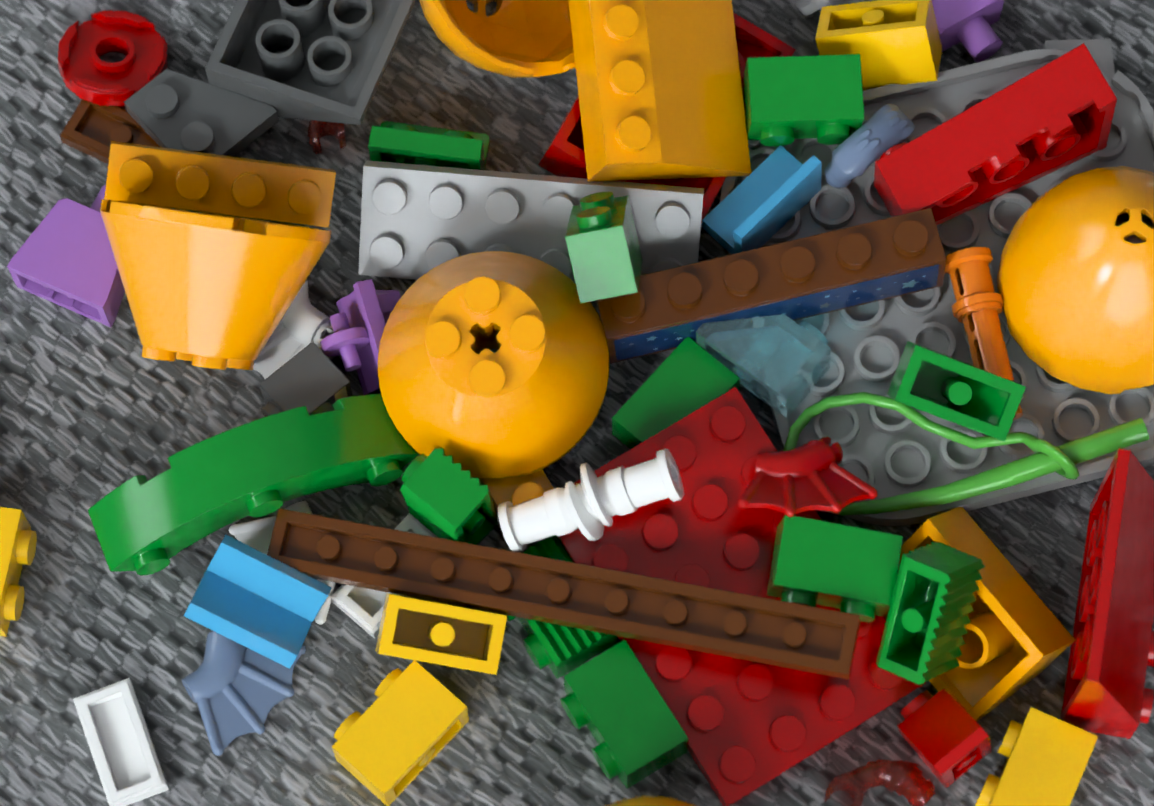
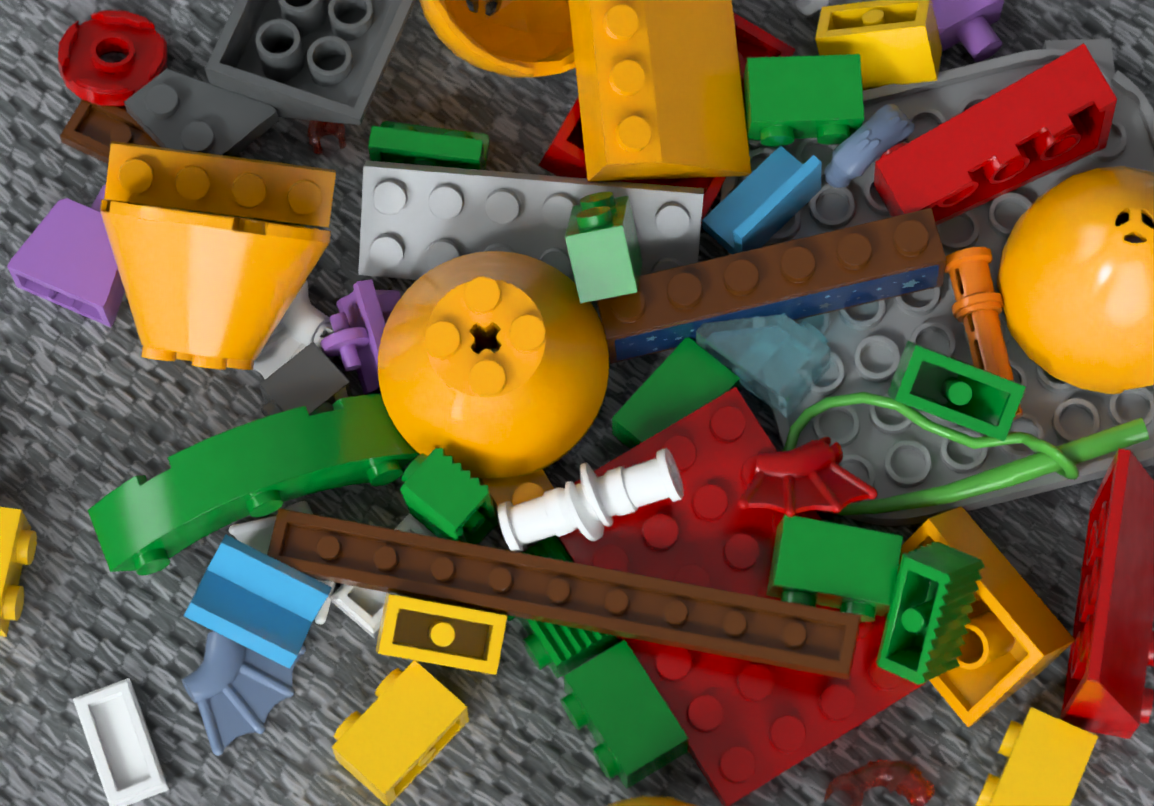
(943, 735): red slope -> none

